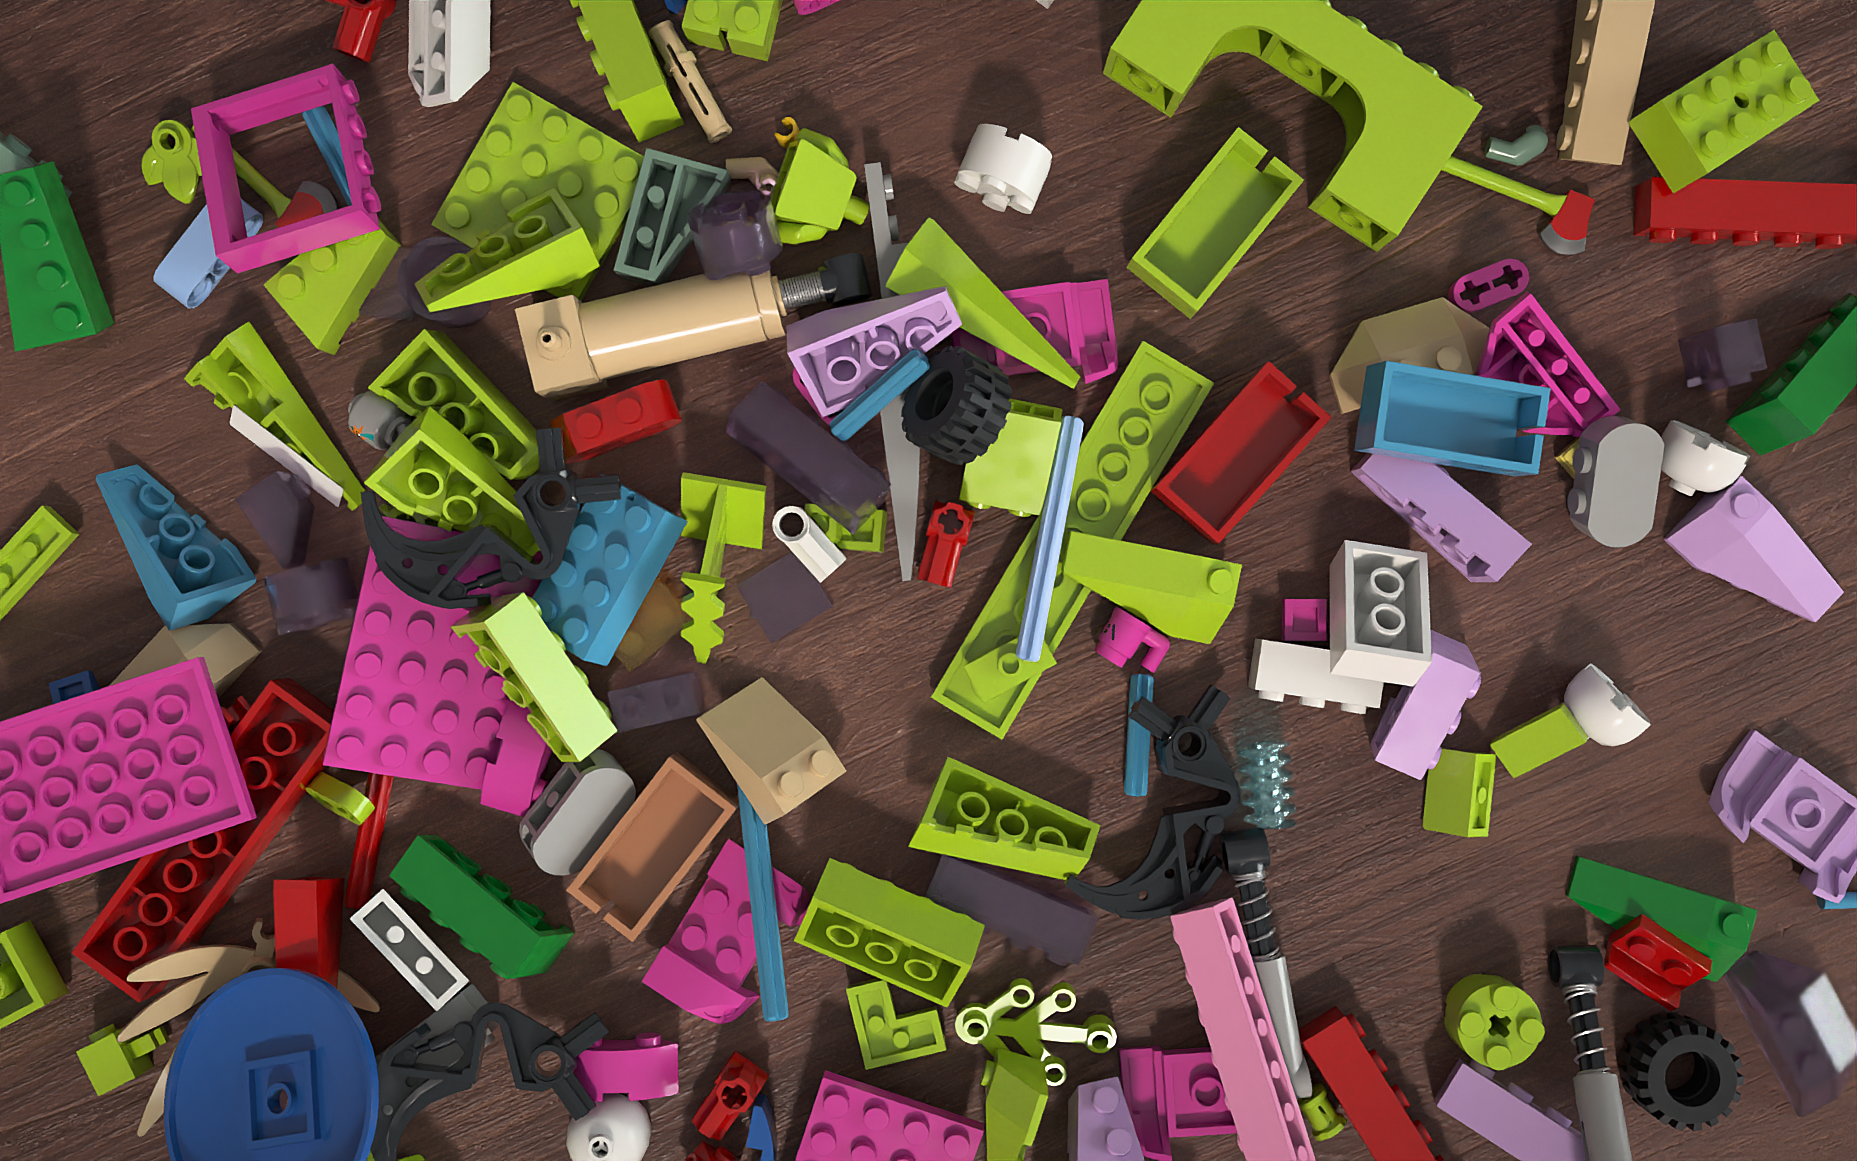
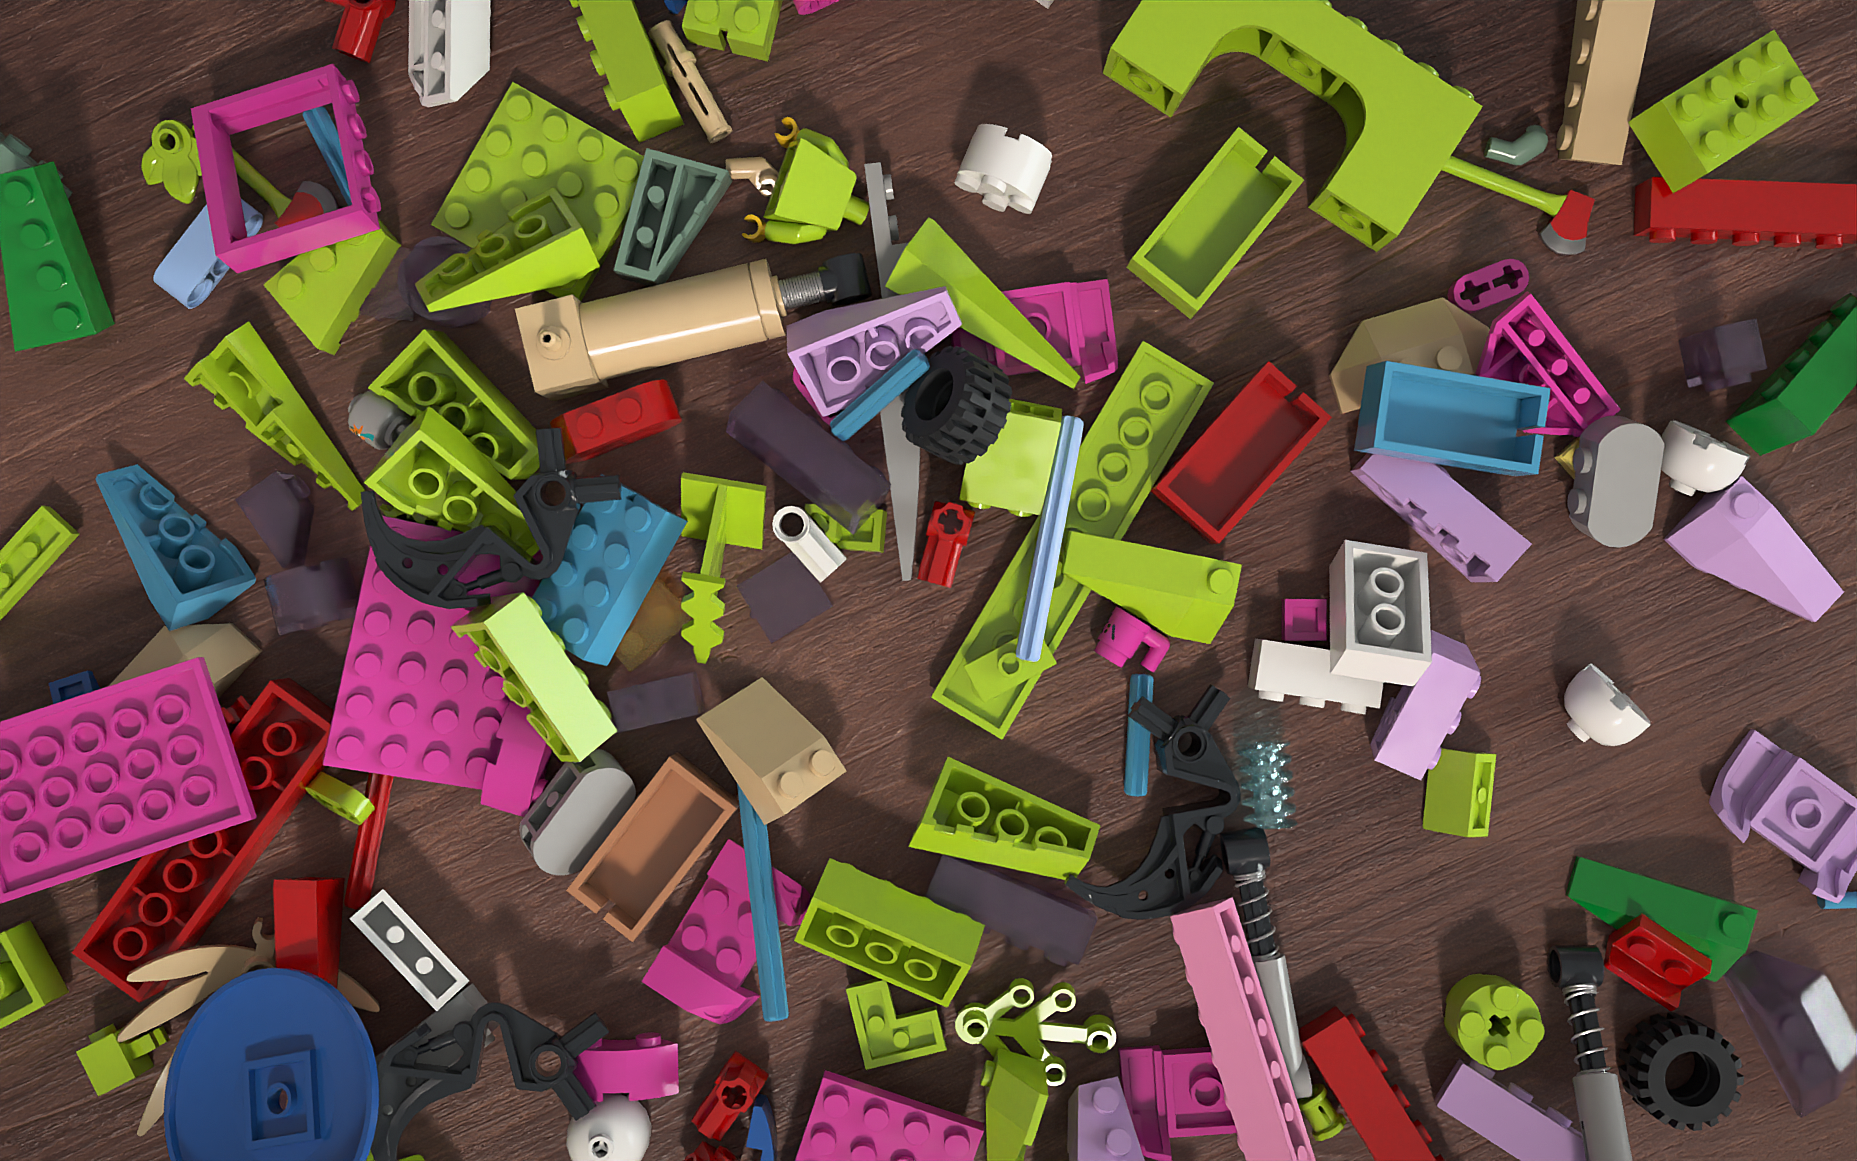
(286, 456): white sticker -> none
(479, 909): green wedge -> none
(735, 234): brick -> none
(1539, 740): lime tile -> none

